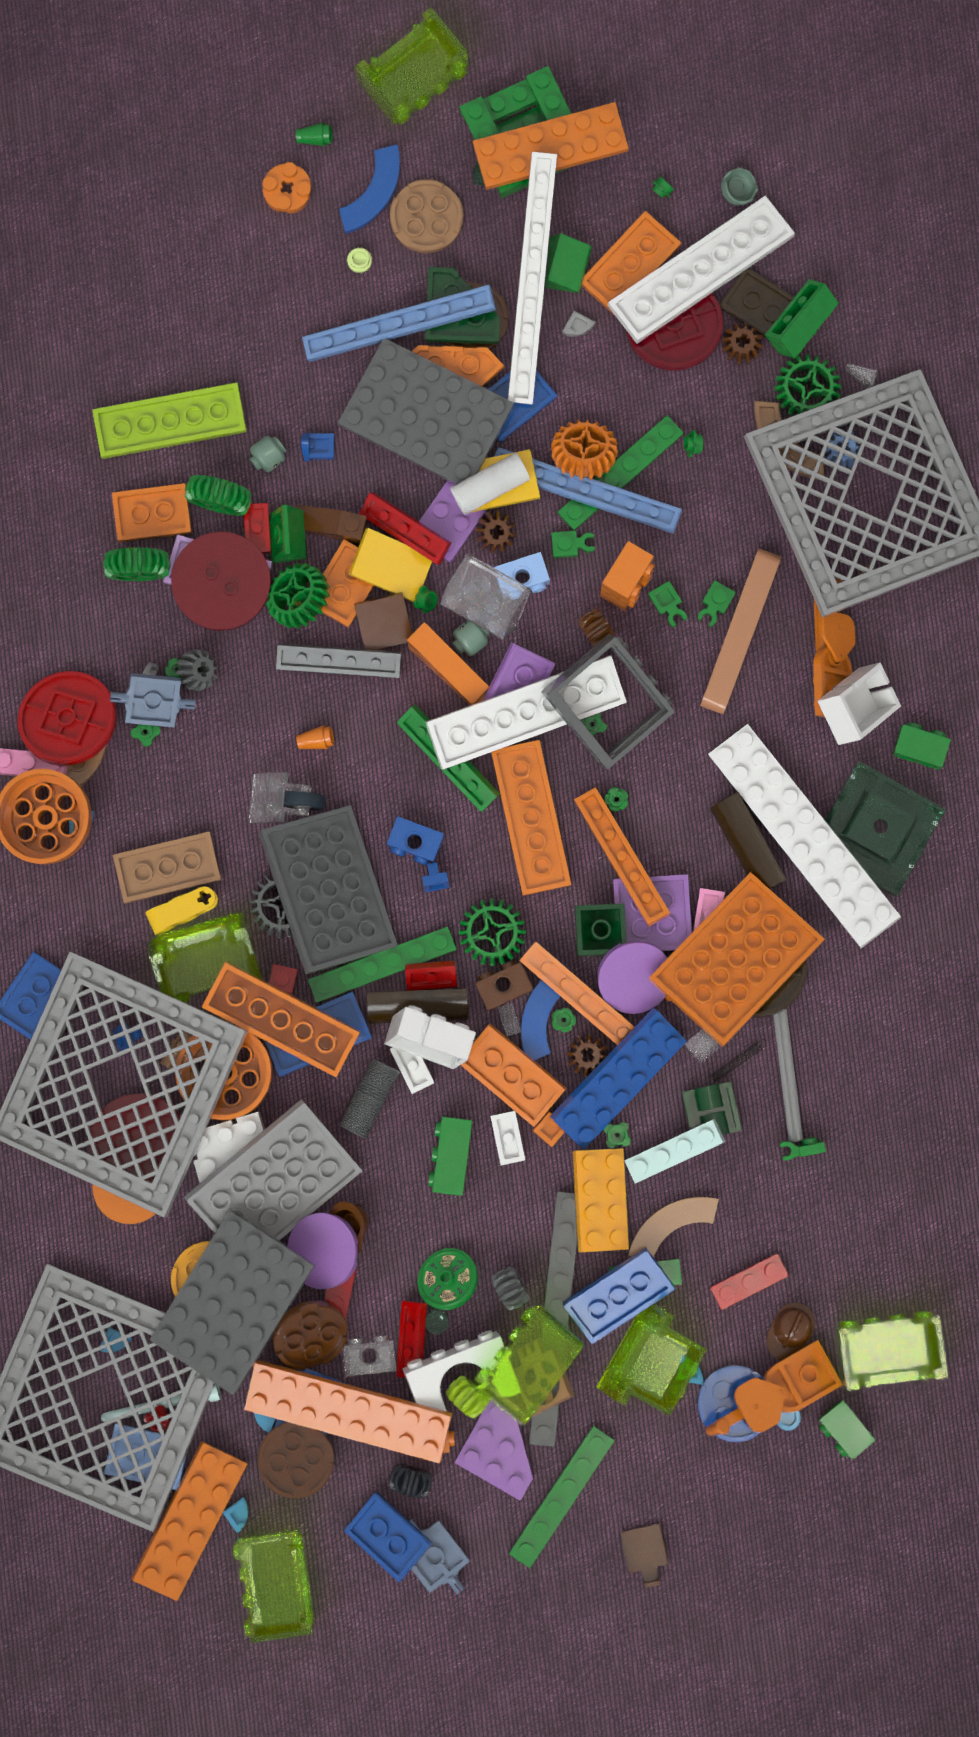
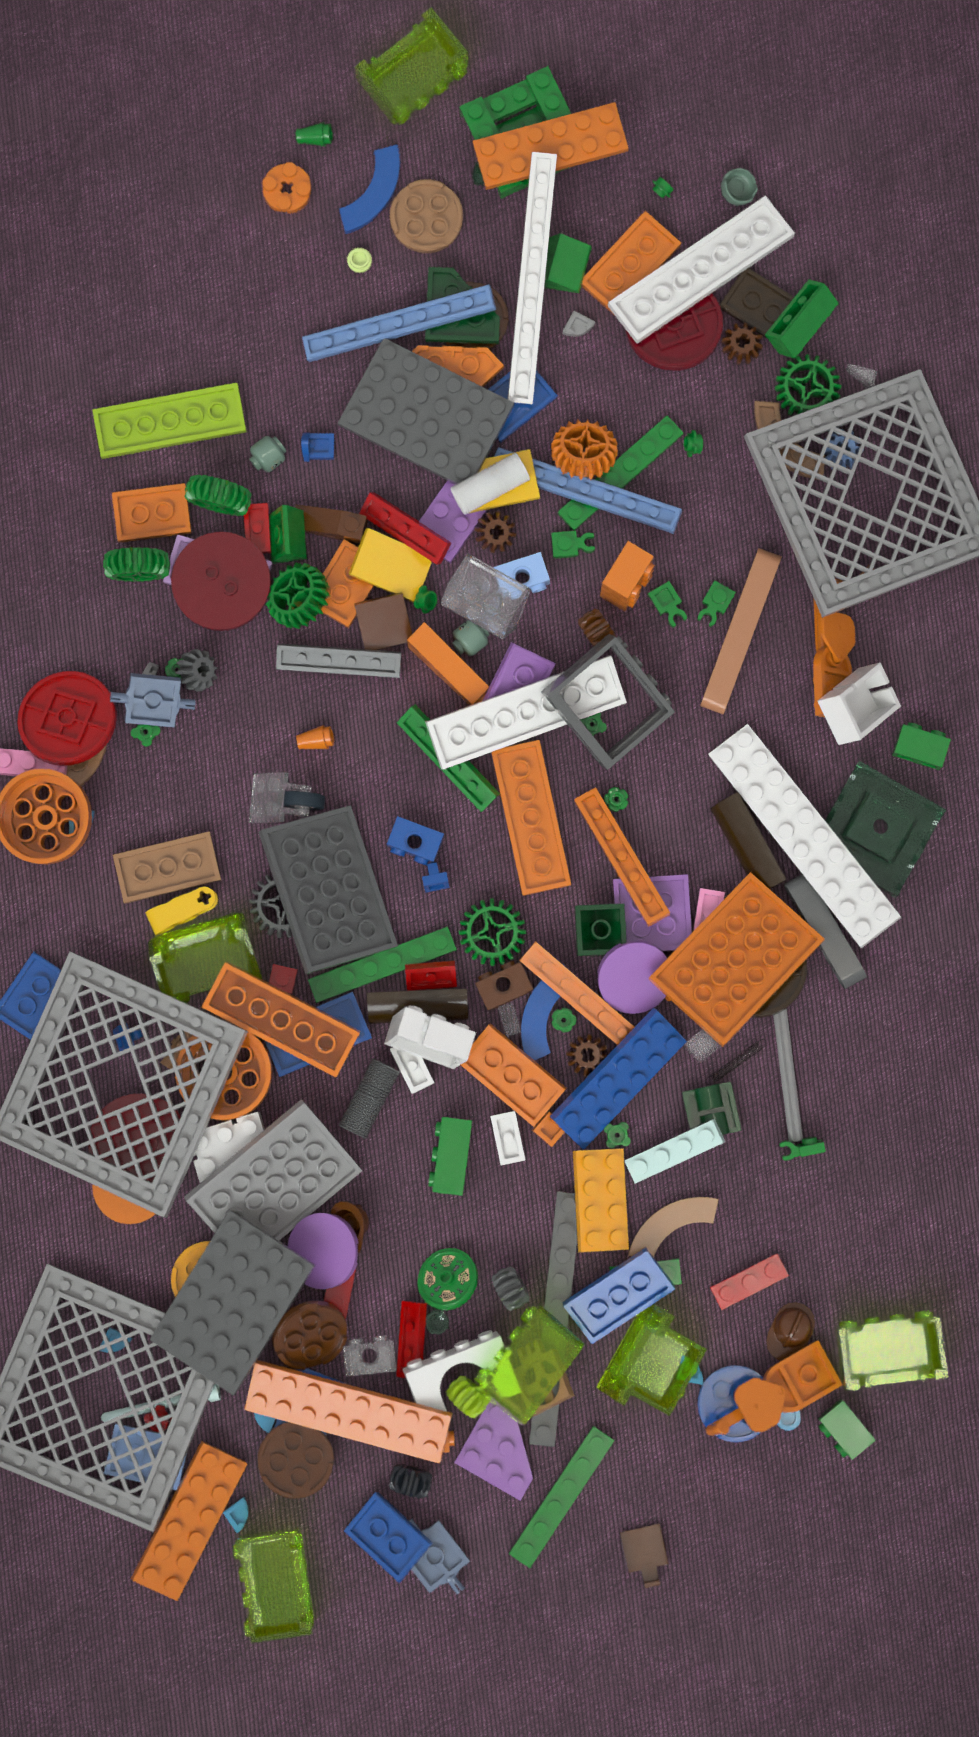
(835, 946): none -> dark grey beam

